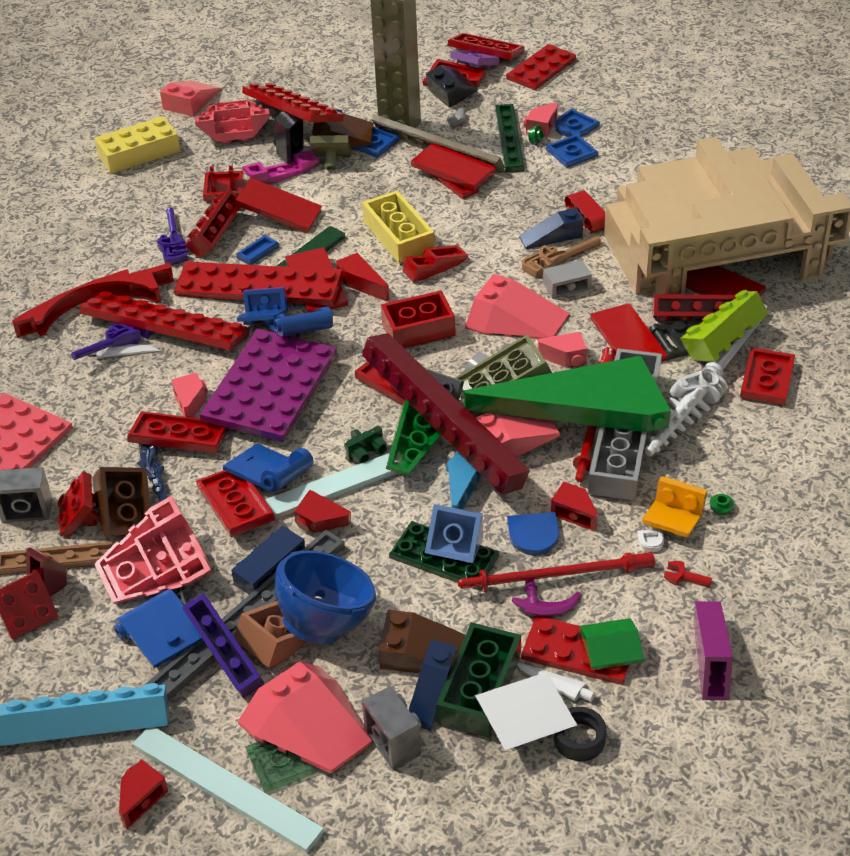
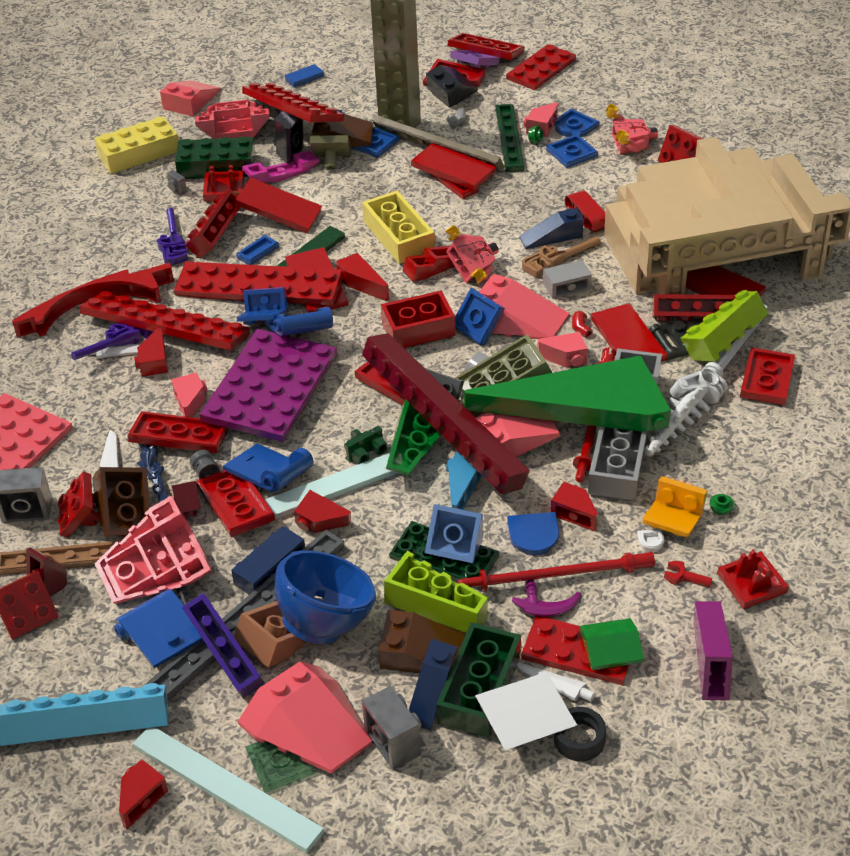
(110, 453): none -> white bar
(152, 355): none -> red slope
(176, 182): none -> flat silver plate
(187, 498): none -> dark red slope
(196, 156): none -> dark green brick
(203, 464): none -> dark grey wheel
(304, 75): none -> blue tile
(421, 590): none -> lime wedge
(471, 255): none -> coral torso
(478, 316): none -> blue tile
(578, 325): none -> red arm
(630, 134): none -> coral torso
(678, 145): none -> red plate
(752, 579): none -> red plate

